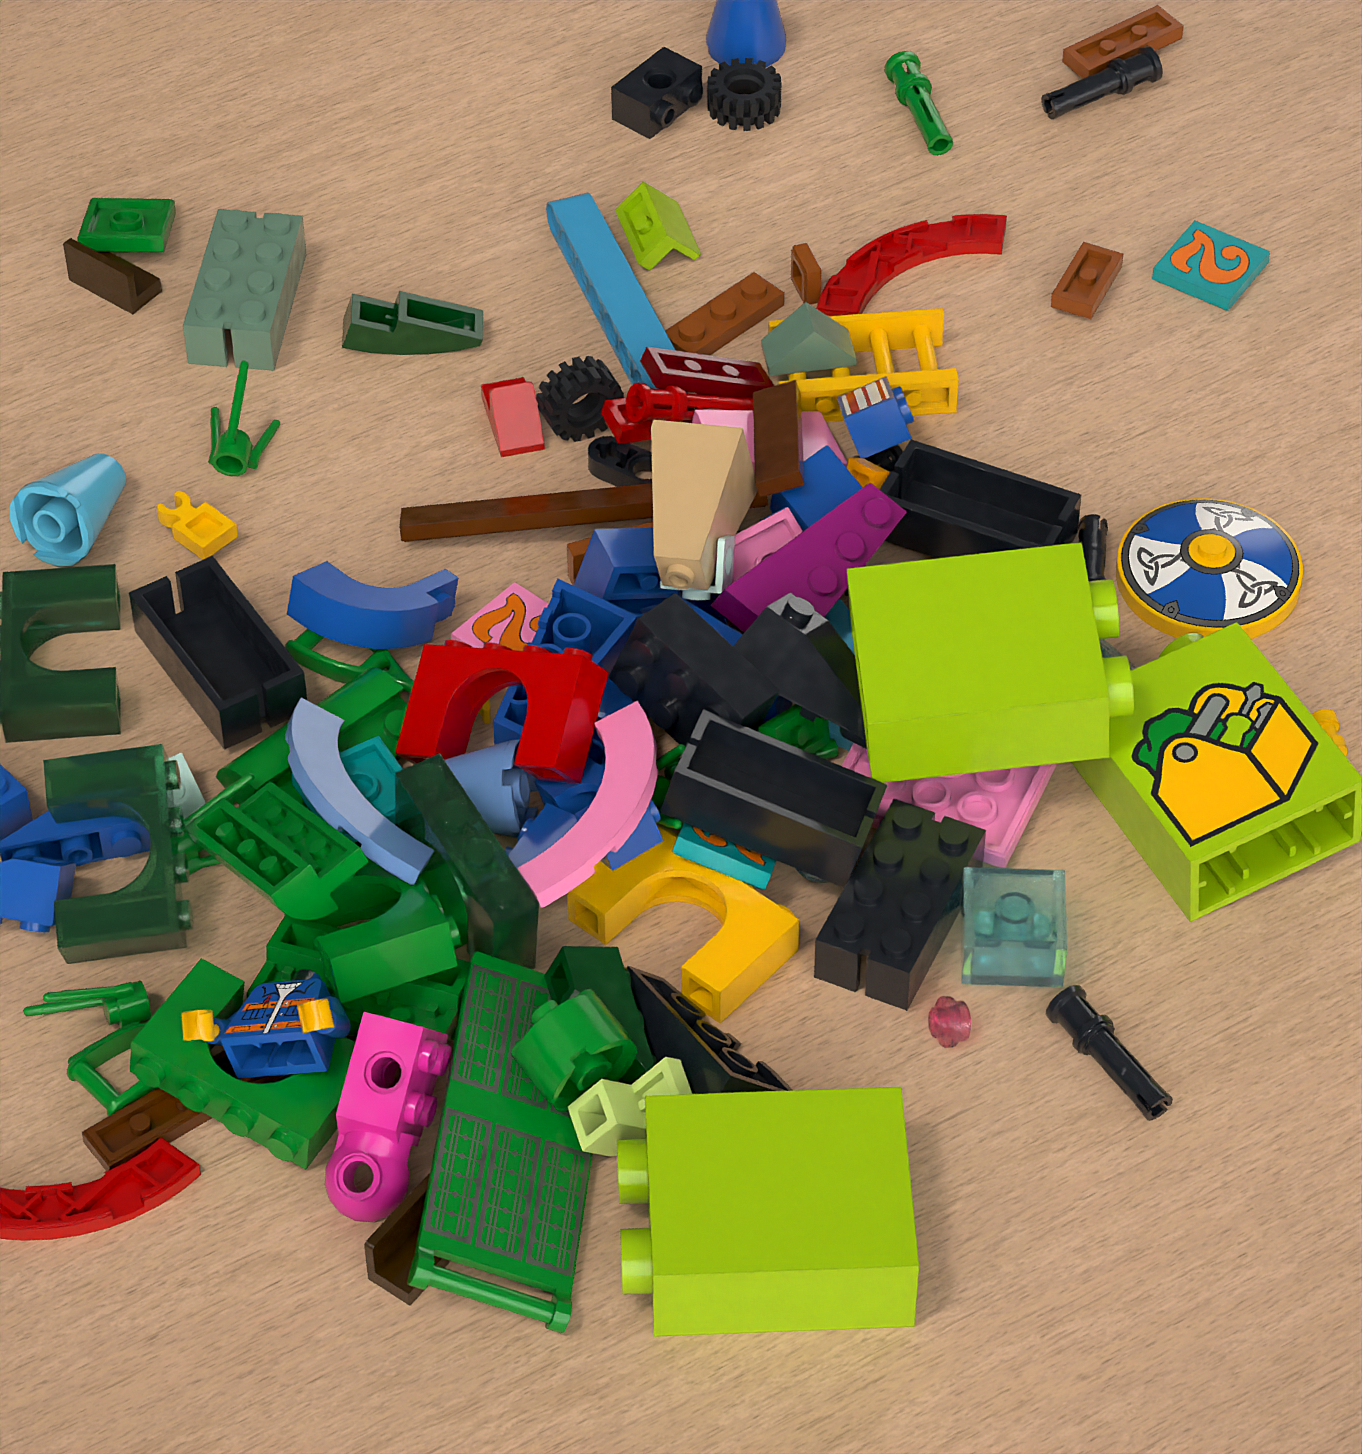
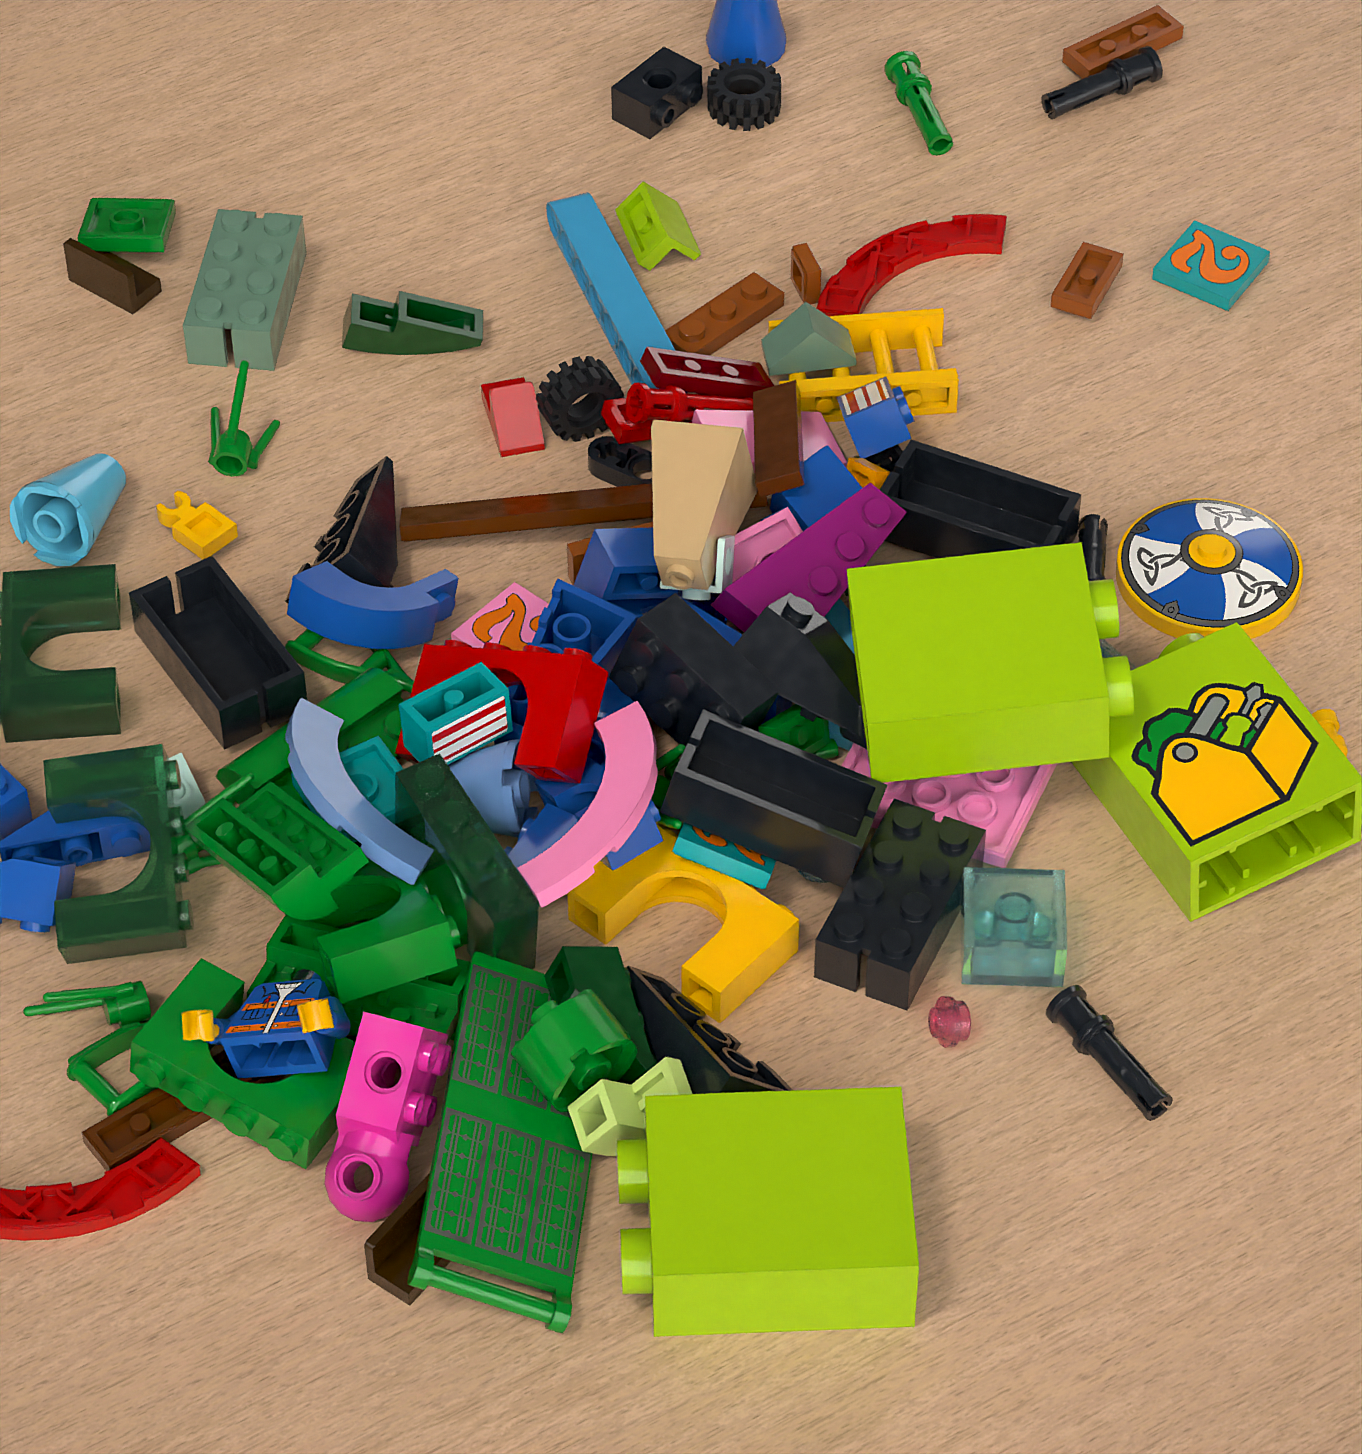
(364, 535): none -> black wedge
(456, 715): none -> teal brick

